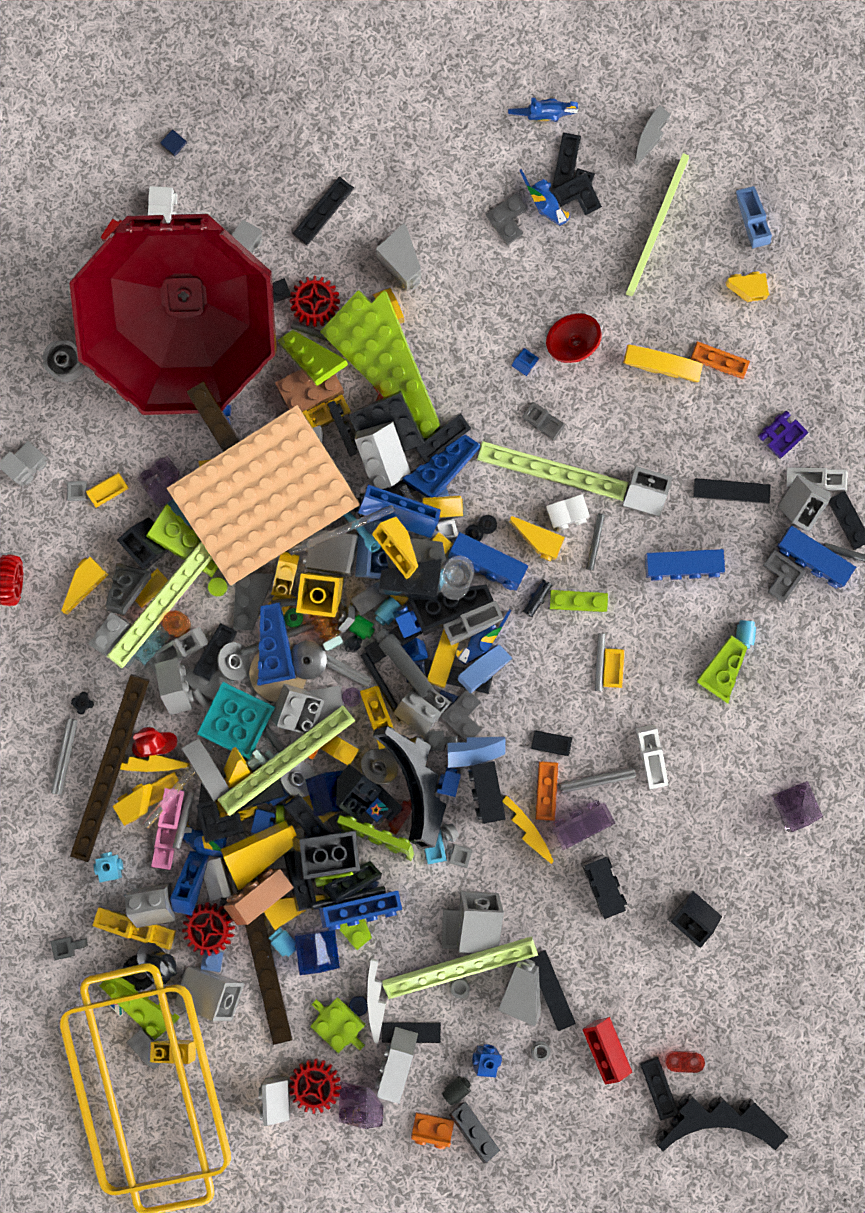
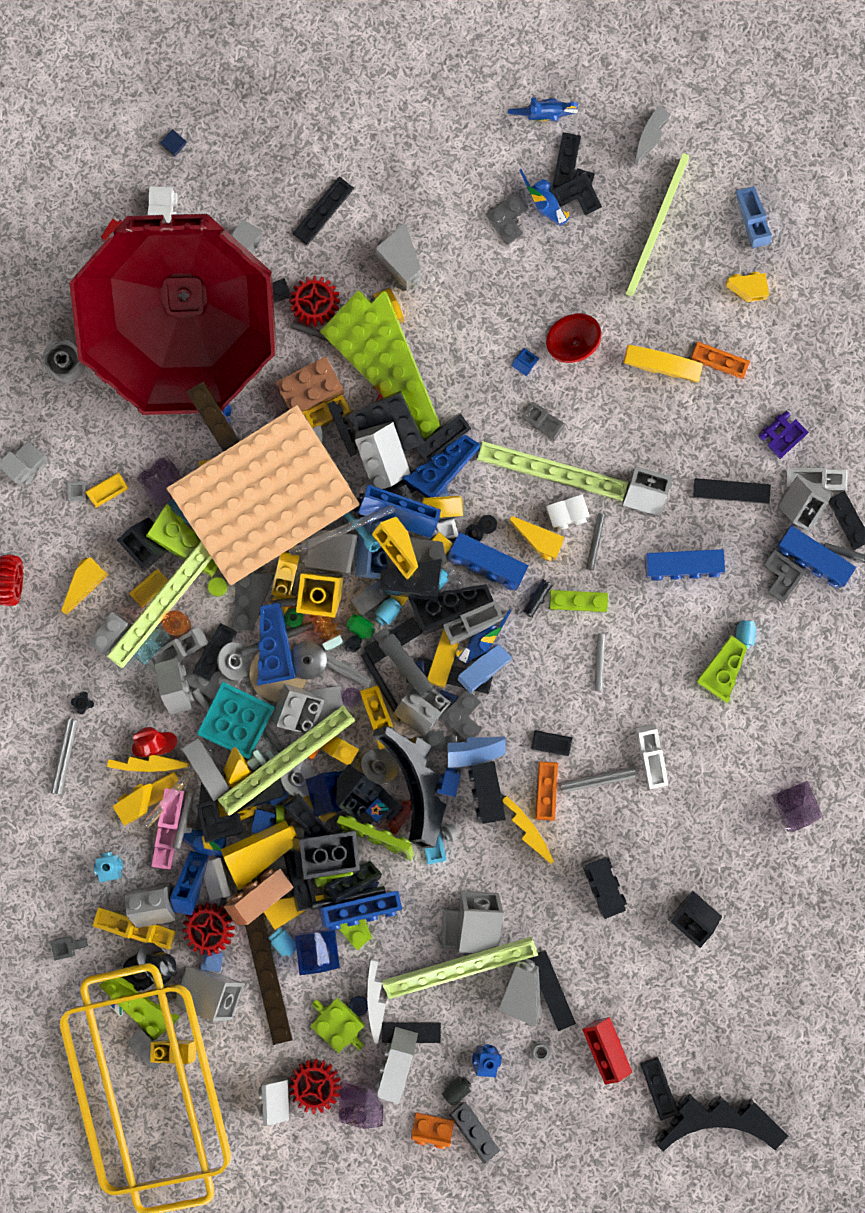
(109, 767): dark brown plate -> none
(126, 587): dark grey wing -> none
(311, 357): lime wing -> none
(346, 616): dark grey plate -> none
(406, 621): blue brick -> none
(416, 649): blue slope -> none
(456, 577): clear piece -> none
(460, 856): light grey tile -> none
(460, 988): light grey tile -> none
(582, 824): clear purple brick -> none
(613, 668): yellow tile -> none
(684, 1061): clear red plate -> none

